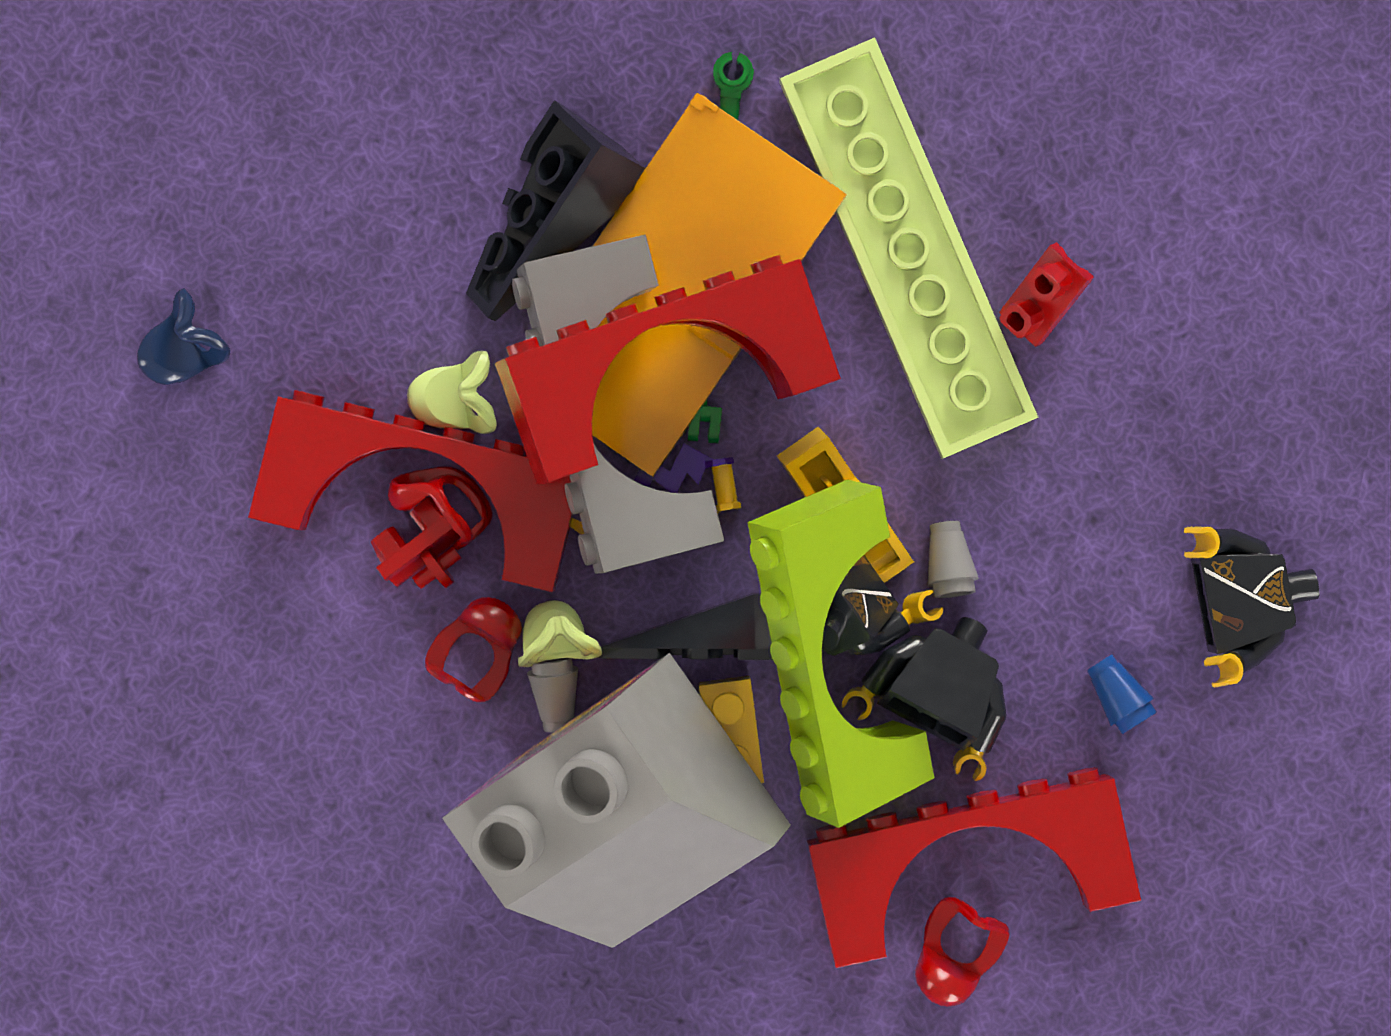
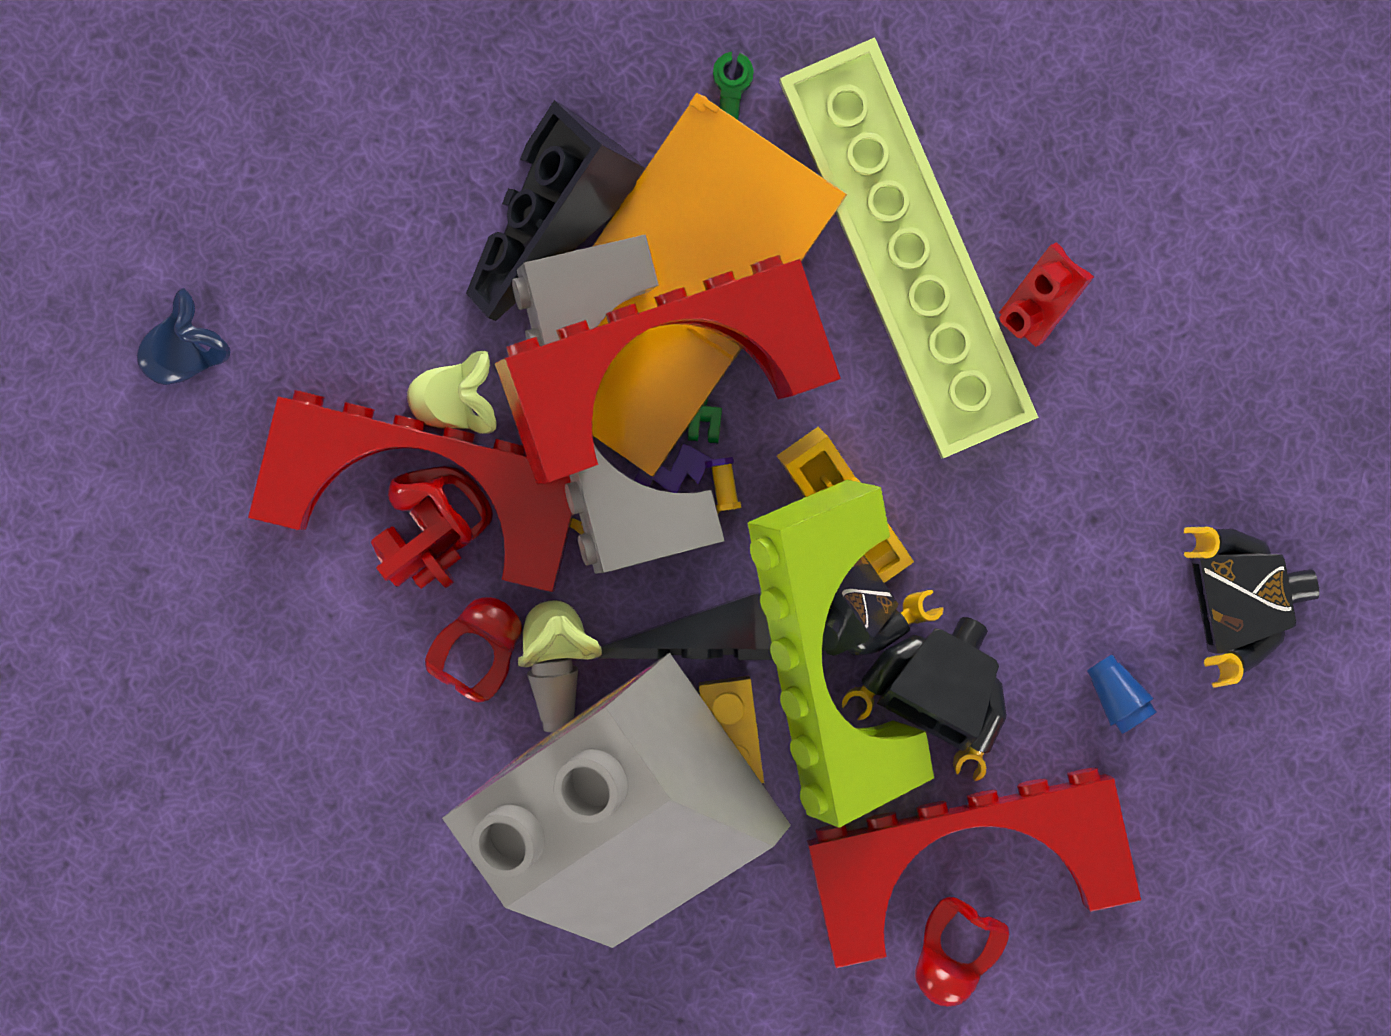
(950, 561): light grey cone -> none

